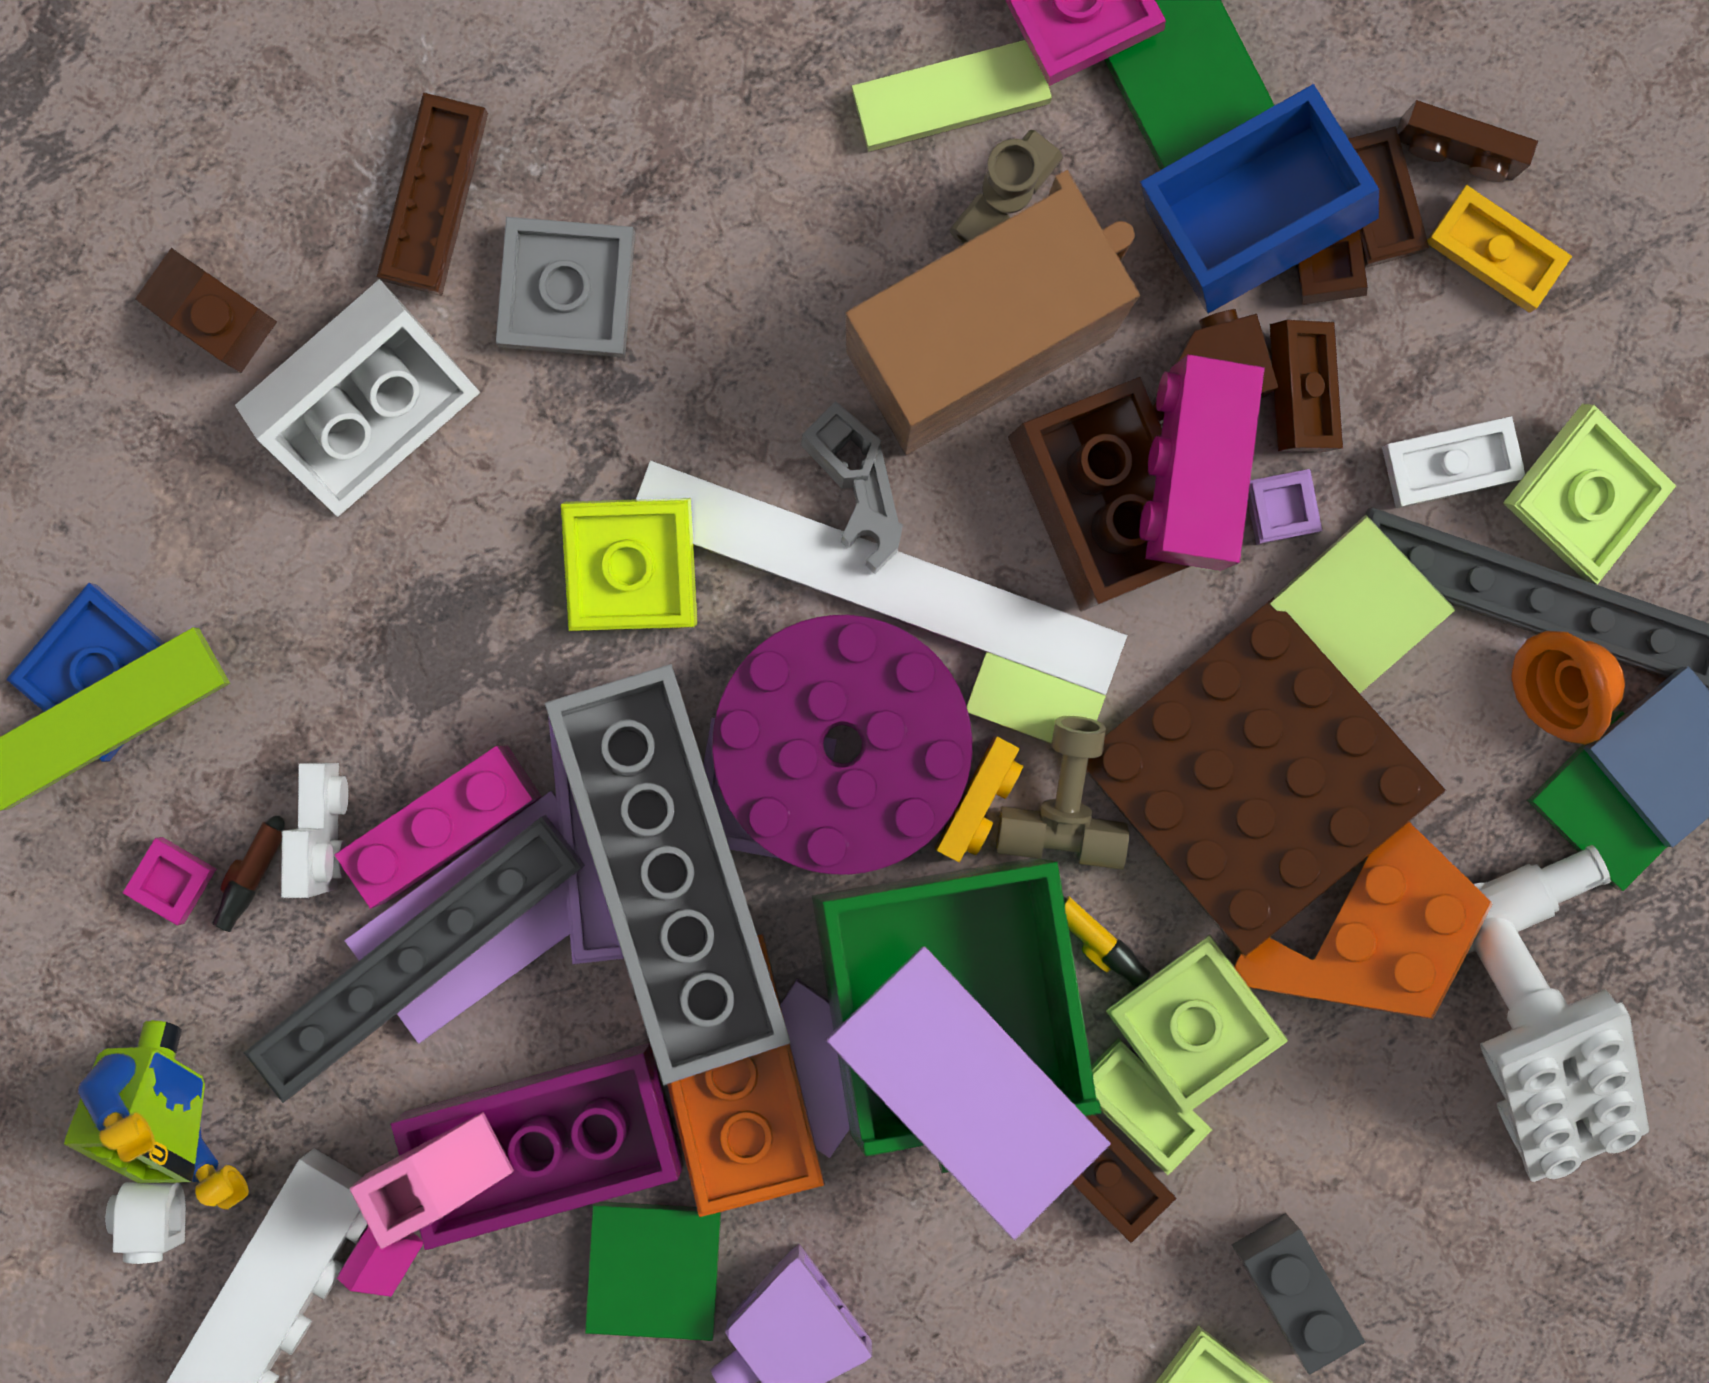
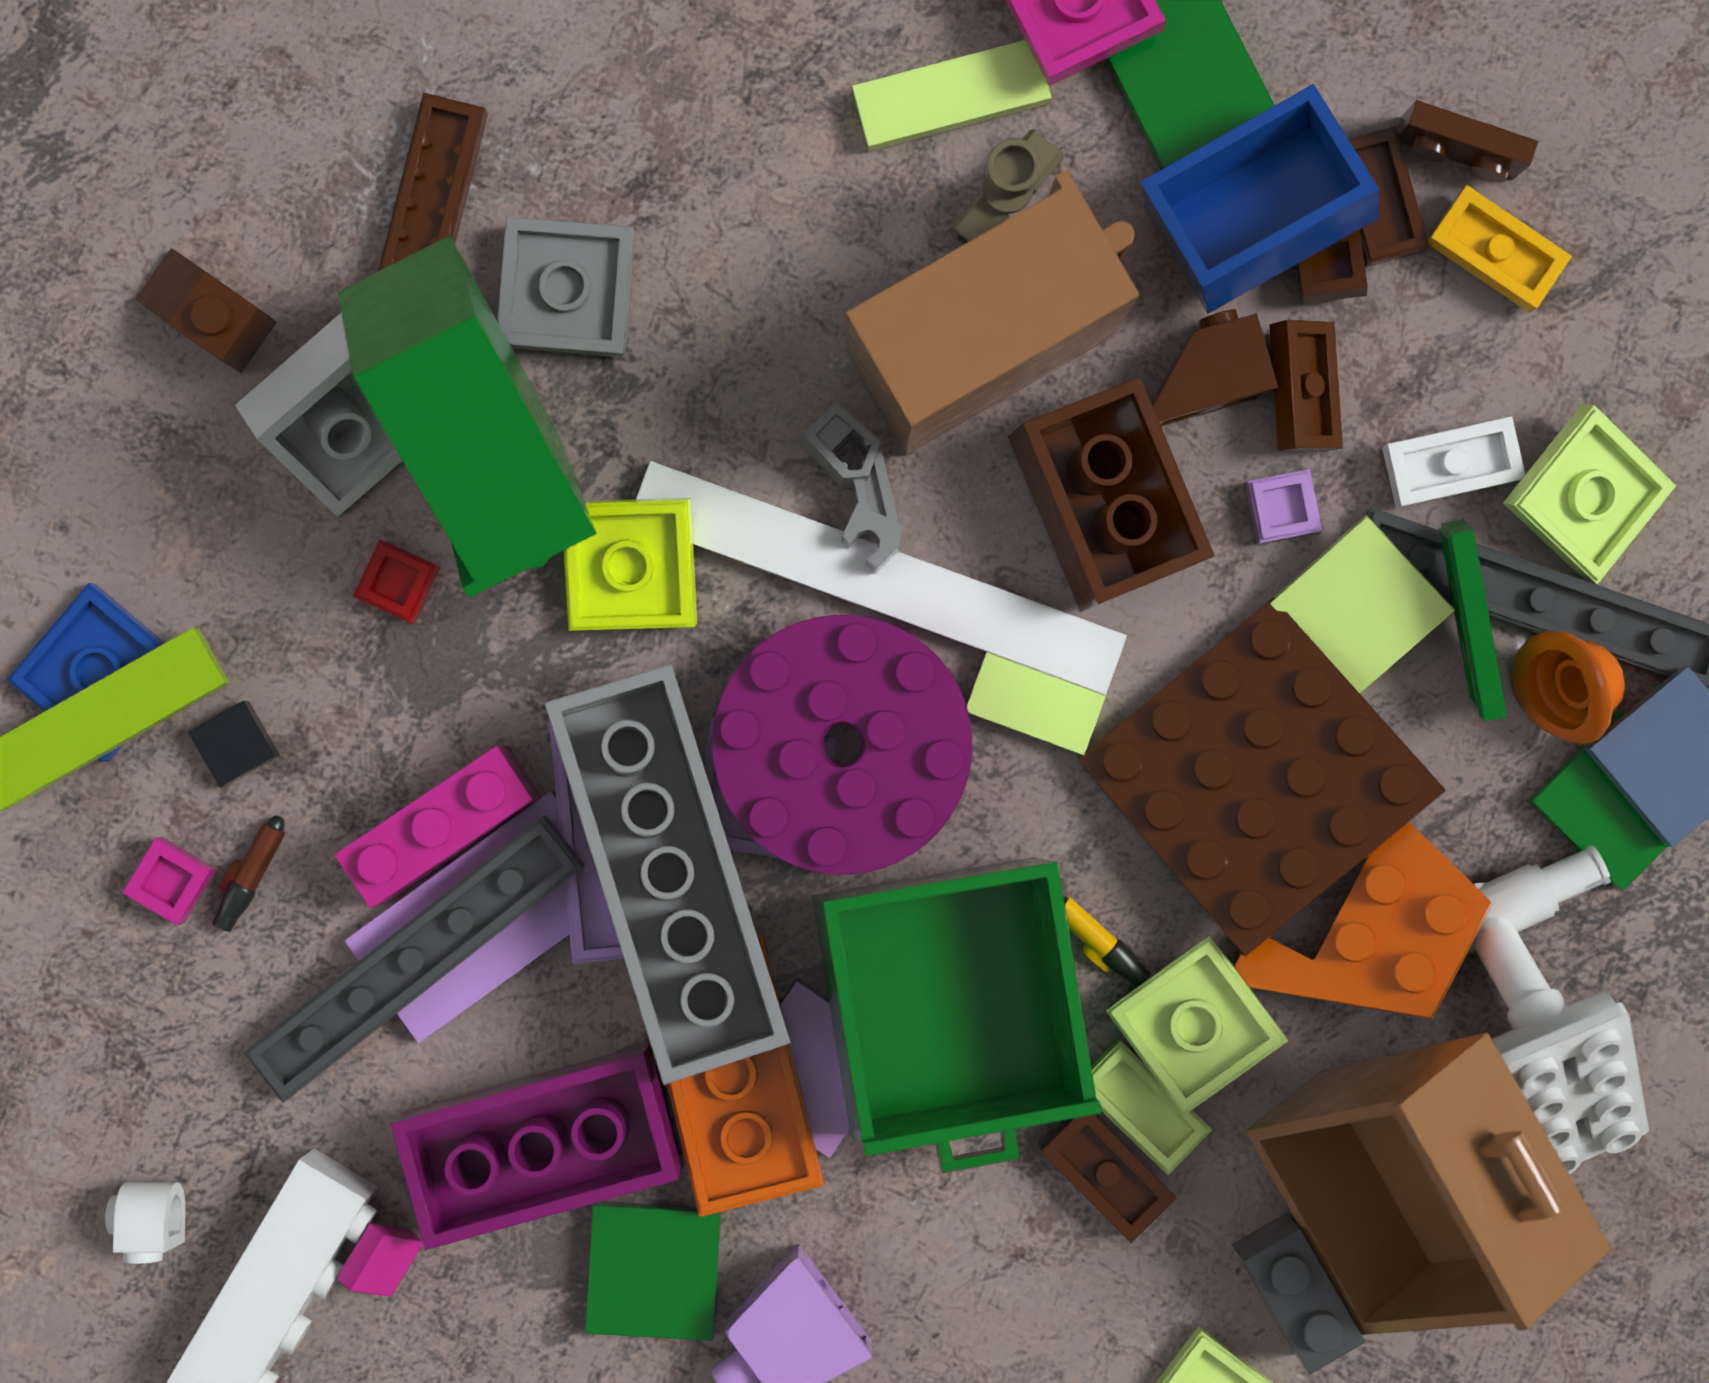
(144, 1118): torso -> none
(234, 744): none -> black tile
(309, 850): white plate -> none
(396, 581): none -> red tile
(430, 1180): bright pink slope -> none
(463, 416): none -> green container
(968, 1092): lavender tile -> none
(993, 776): yellow plate -> none
(1065, 821): dark tan bar -> none
(1202, 462): dark pink brick -> none
(1430, 1190): none -> medium nougat container
(1472, 619): none -> green tile

